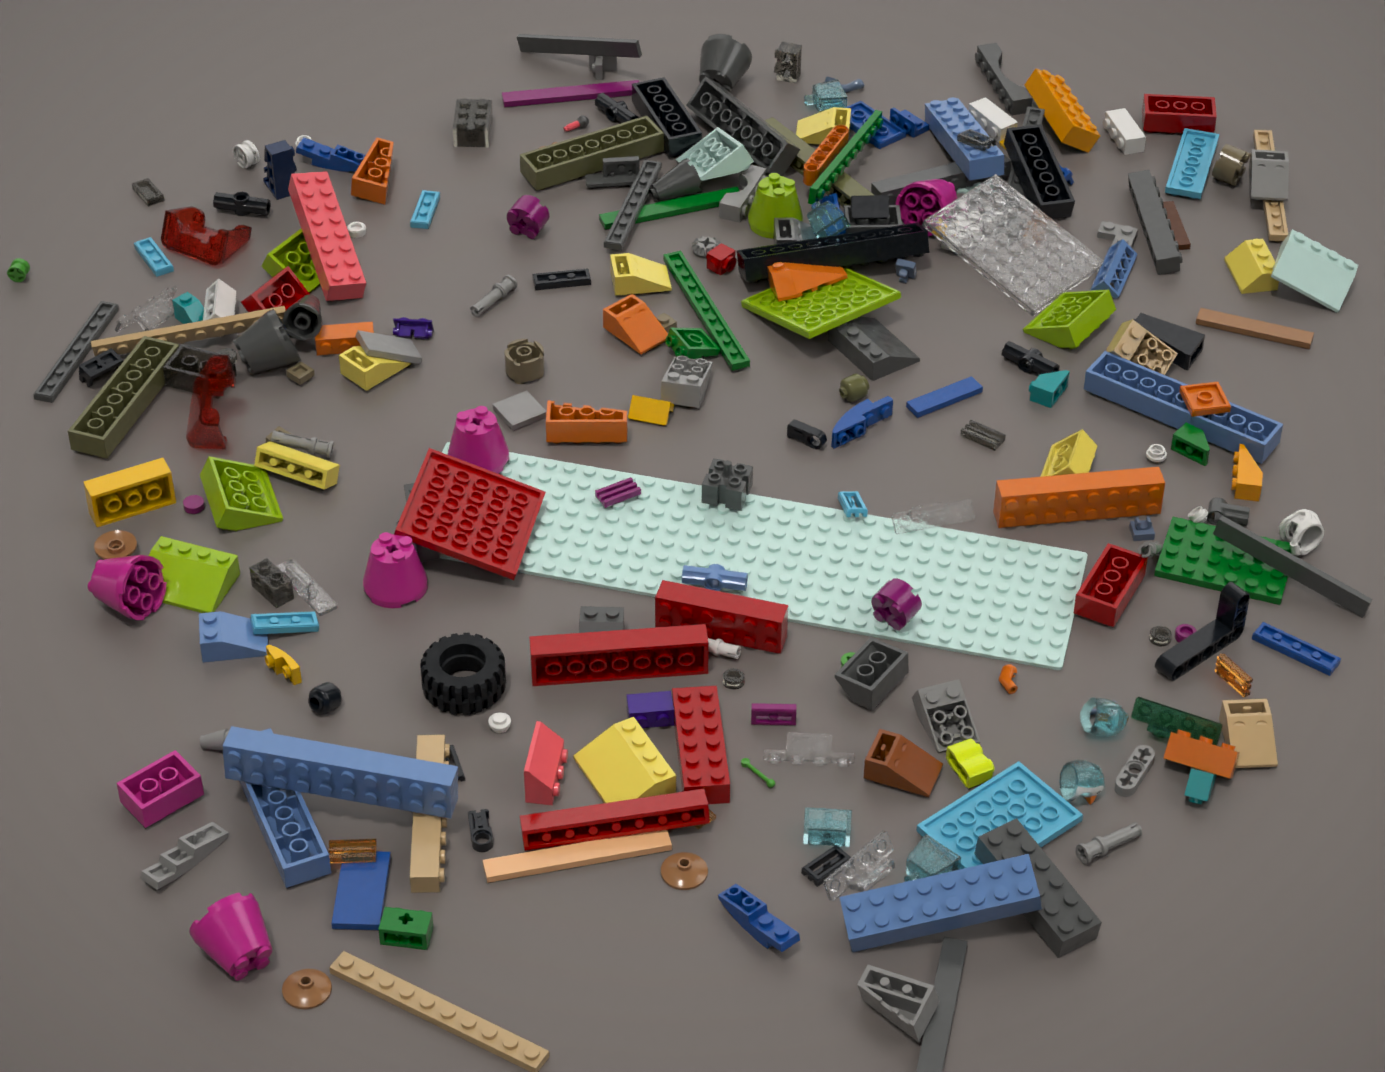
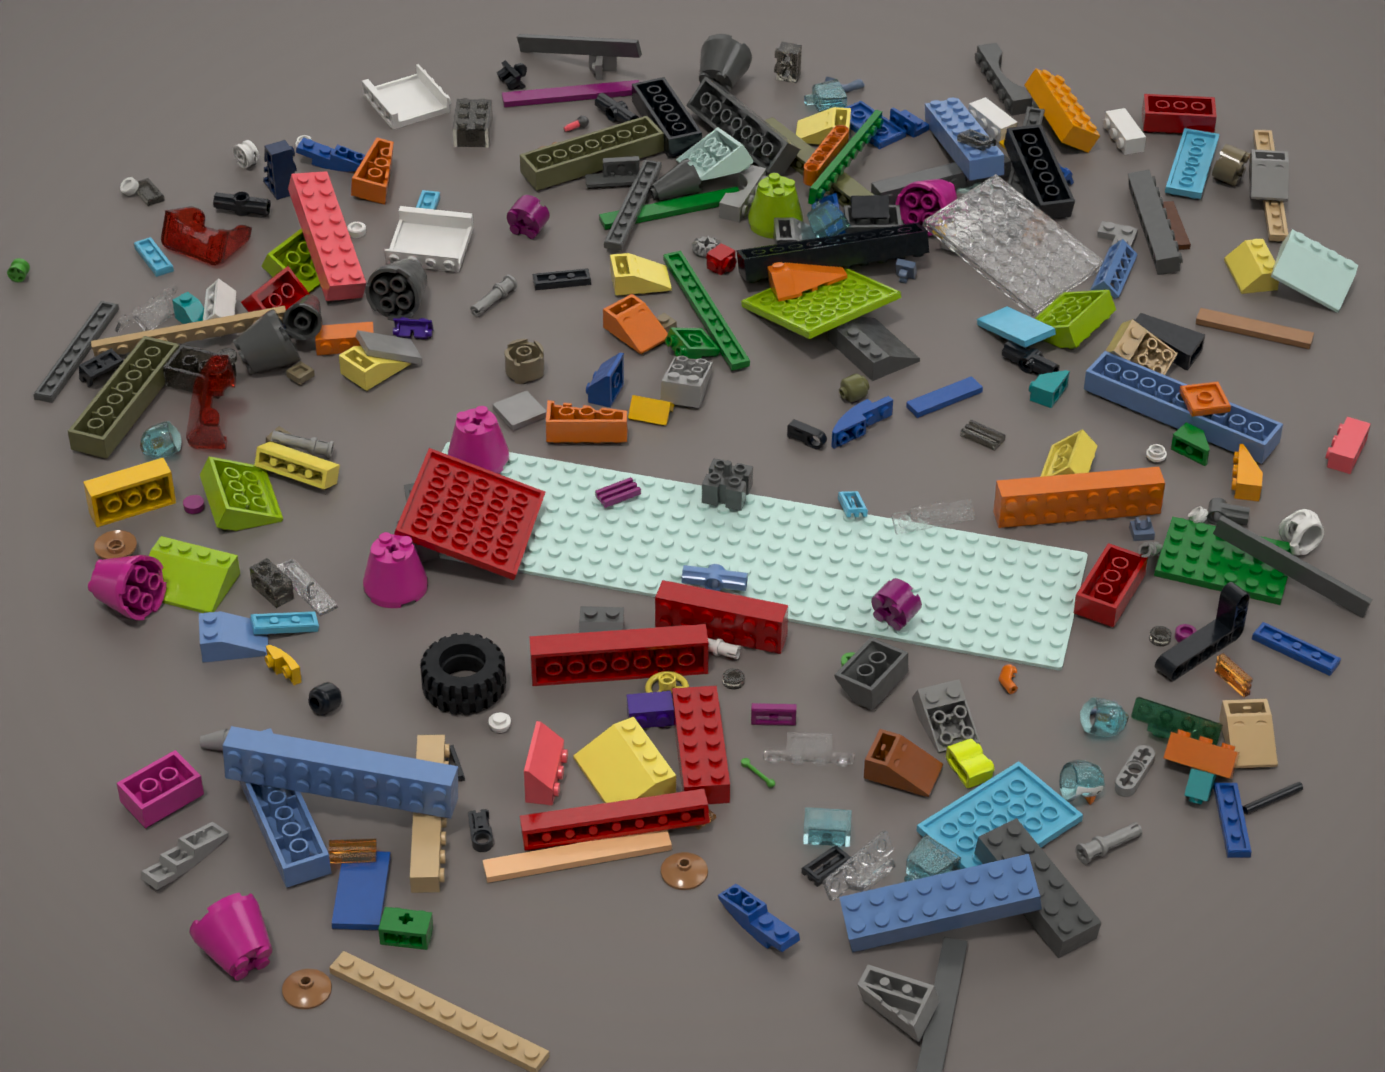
(129, 186): none -> white tile
(157, 440): none -> clear light blue piece
(397, 288): none -> dark grey cone
(407, 99): none -> white panel
(431, 237): none -> white panel
(512, 75): none -> black hips
(607, 382): none -> blue slope
(666, 681): none -> light yellow piece
(1016, 326): none -> medium azure tile
(1232, 820): none -> blue tile
(1273, 797): none -> black bar
(1347, 445): none -> coral brick

